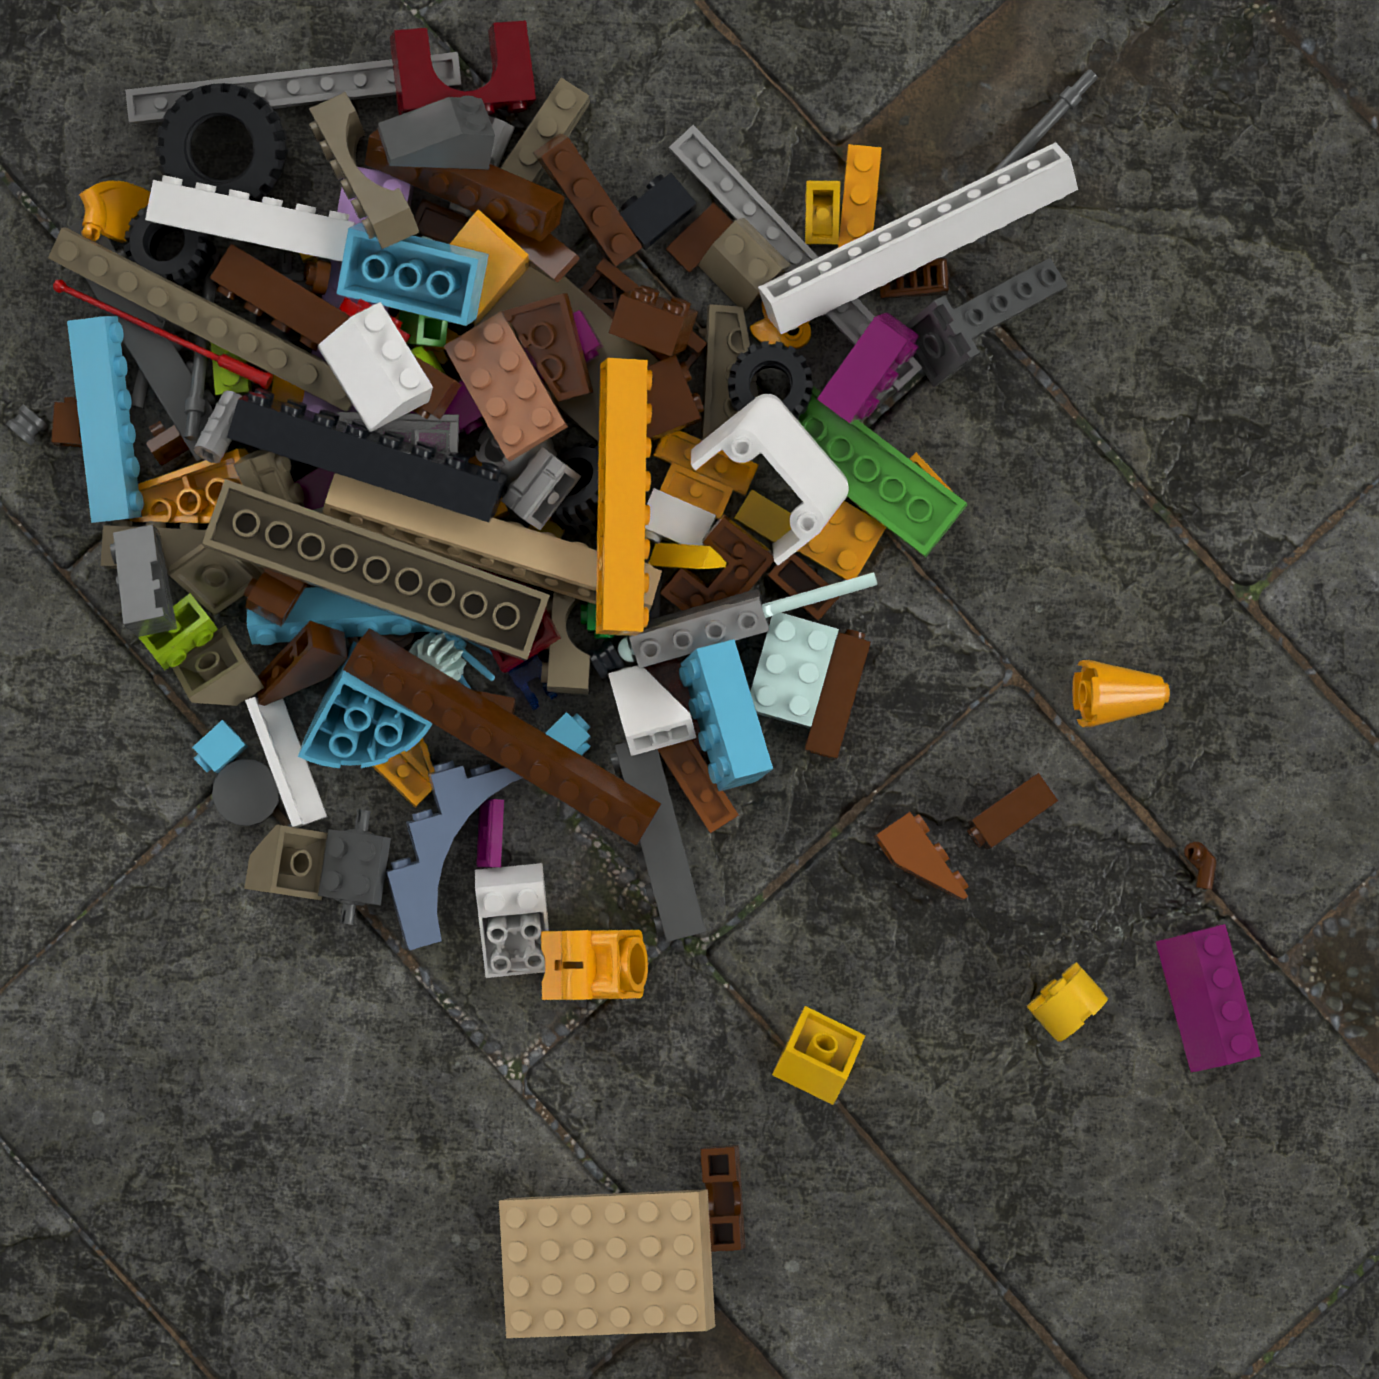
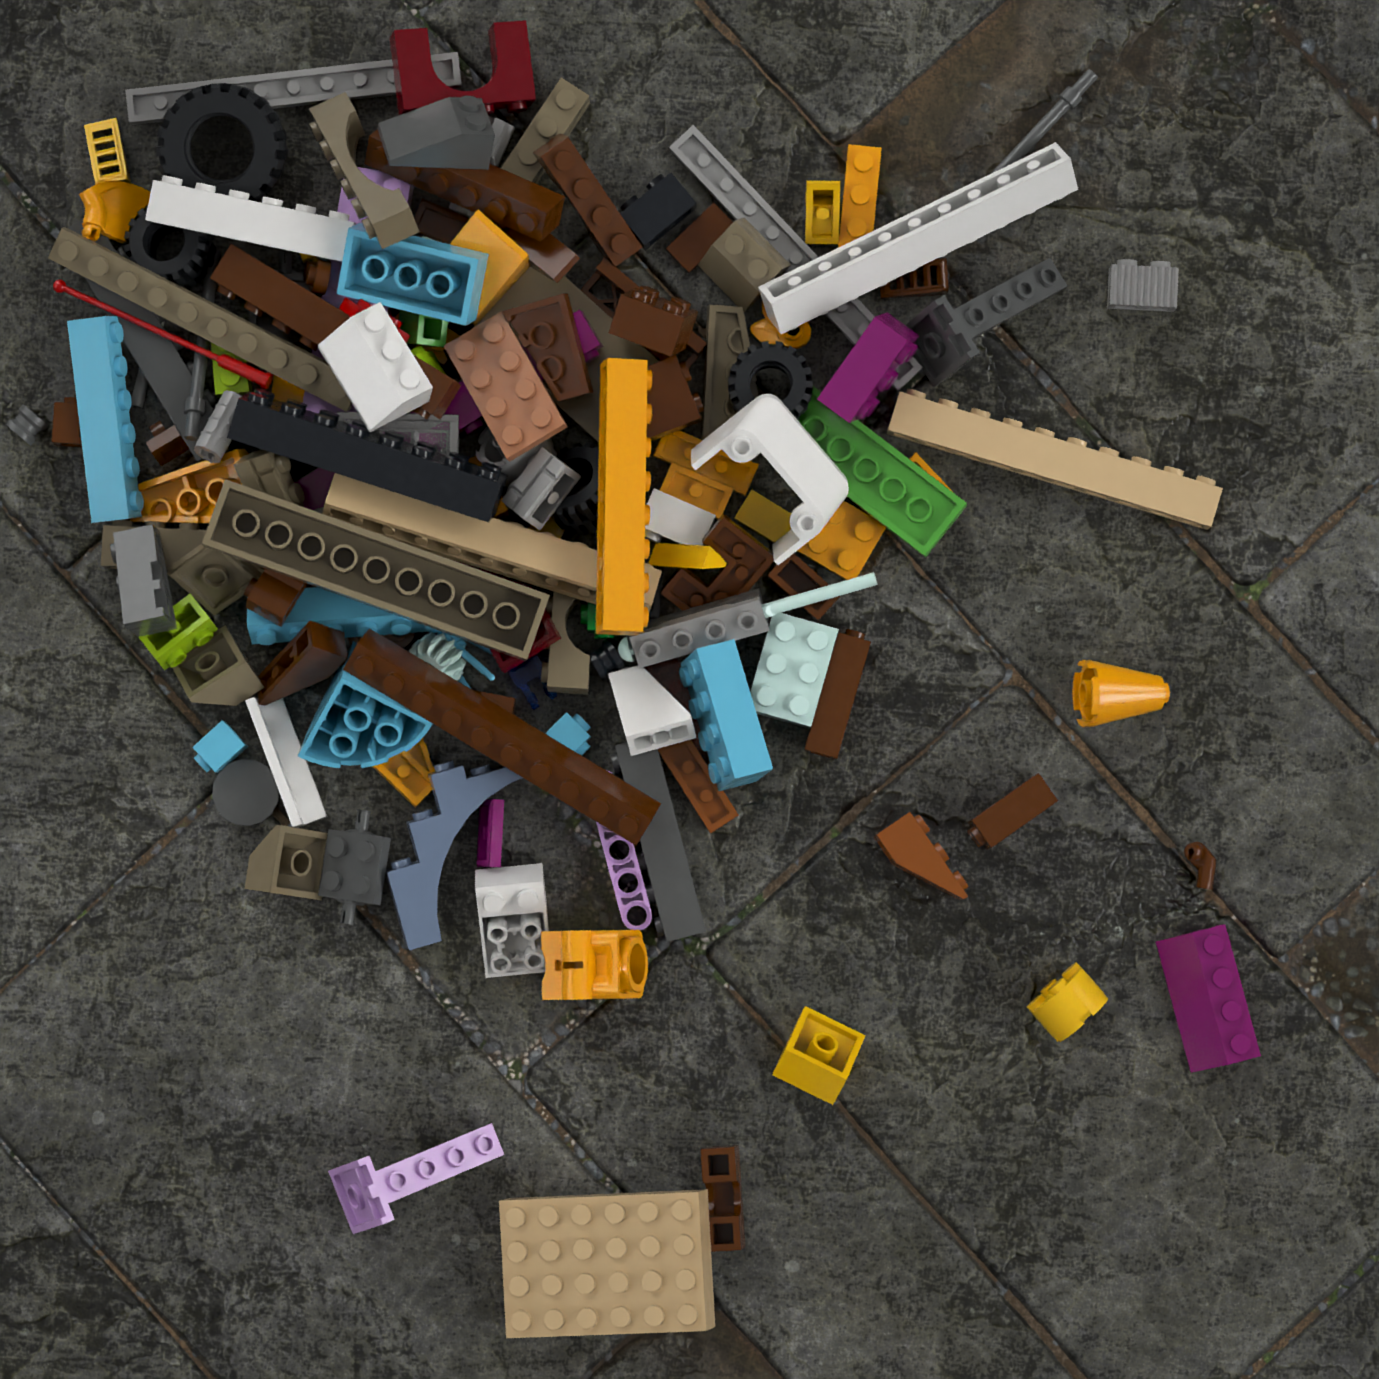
(97, 167): none -> yellow slope
(367, 1192): none -> lavender bracket
(620, 867): none -> lavender beam
(1055, 460): none -> tan brick
(1142, 286): none -> light grey brick

